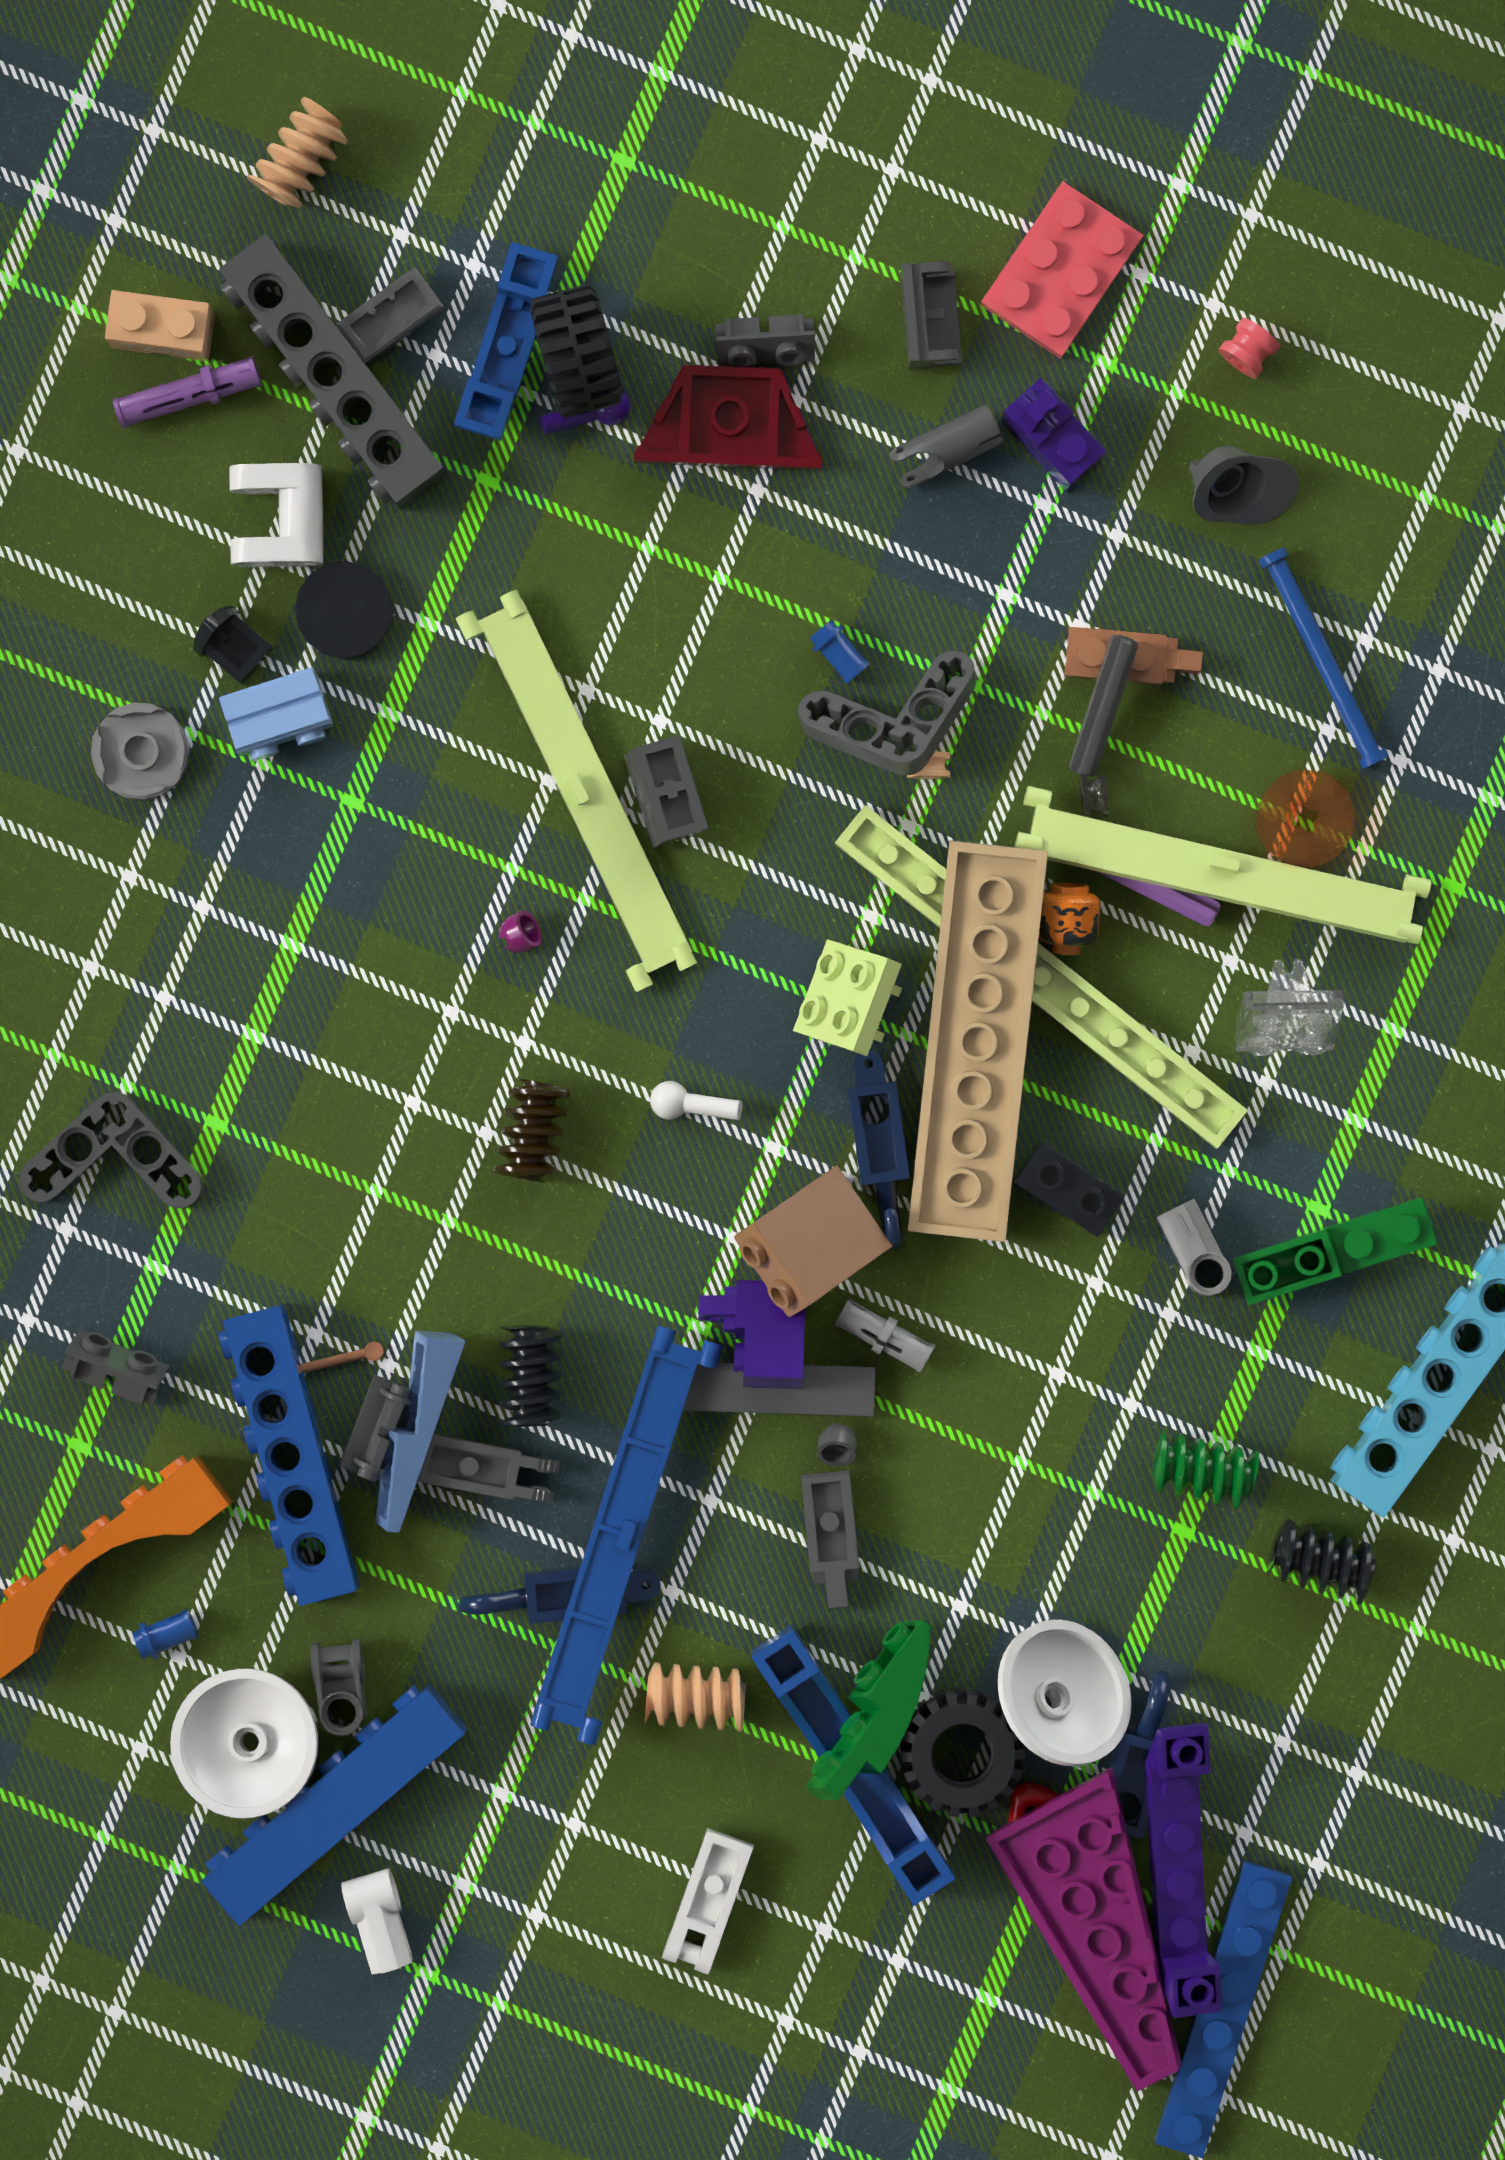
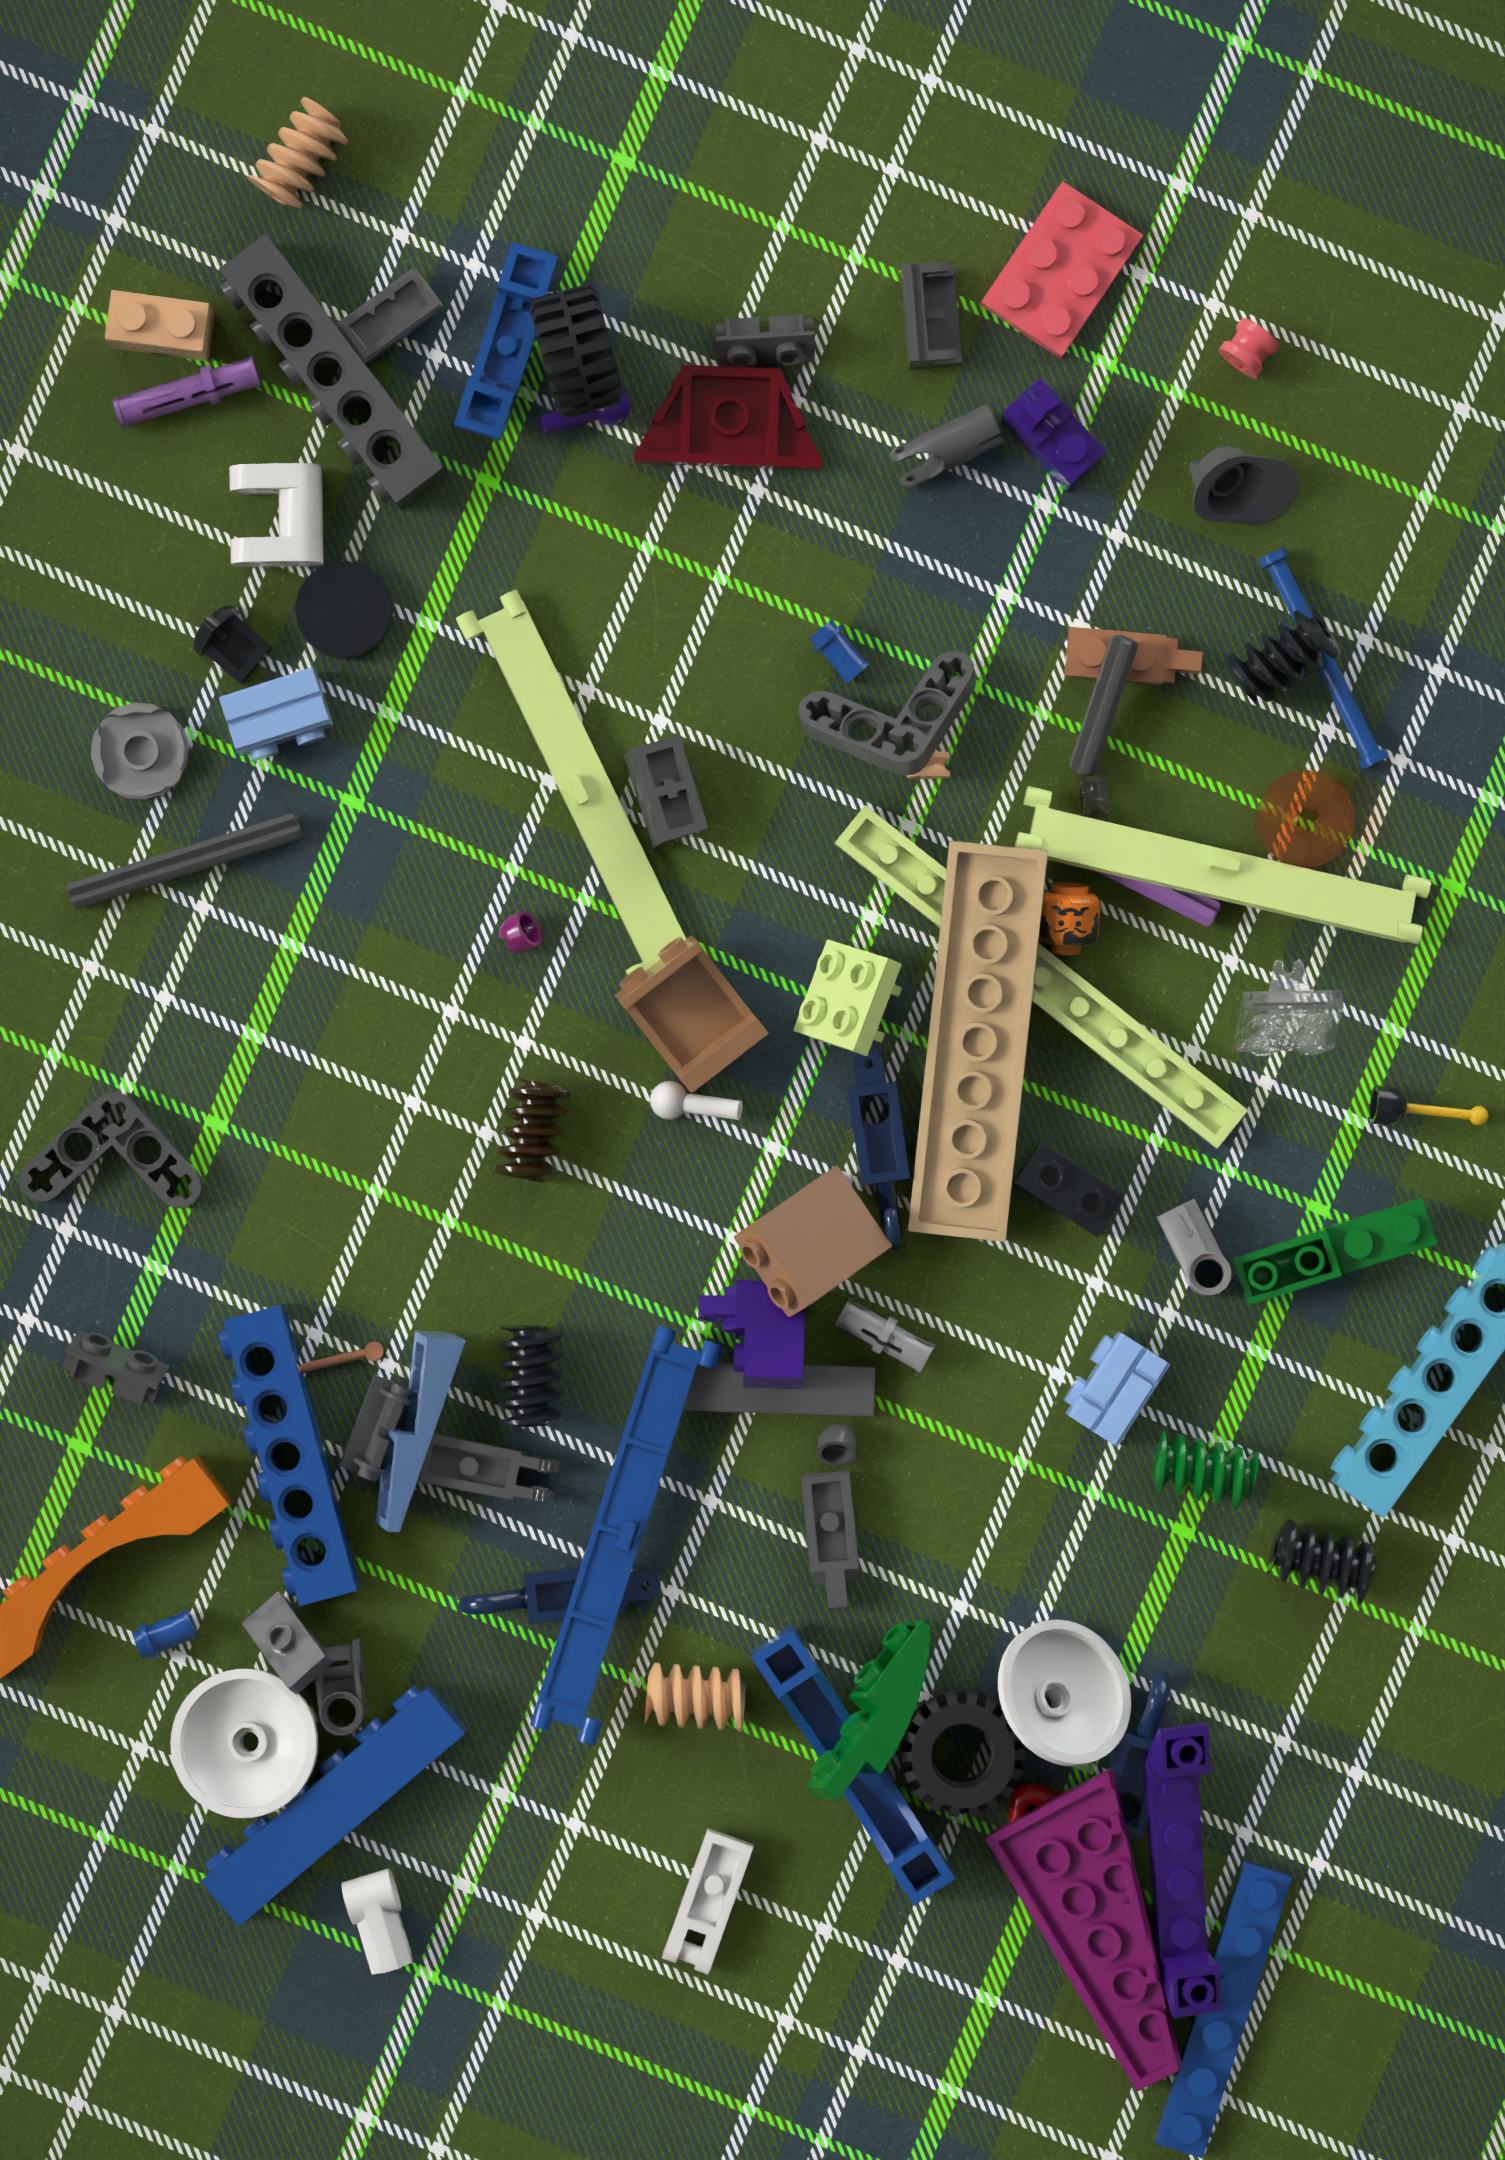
(184, 861): none -> dark grey axle
(287, 1642): none -> flat silver plate
(690, 1012): none -> medium nougat panel
(1116, 1387): none -> light blue brick
(1284, 656): none -> black piece
(1389, 1106): none -> hinge

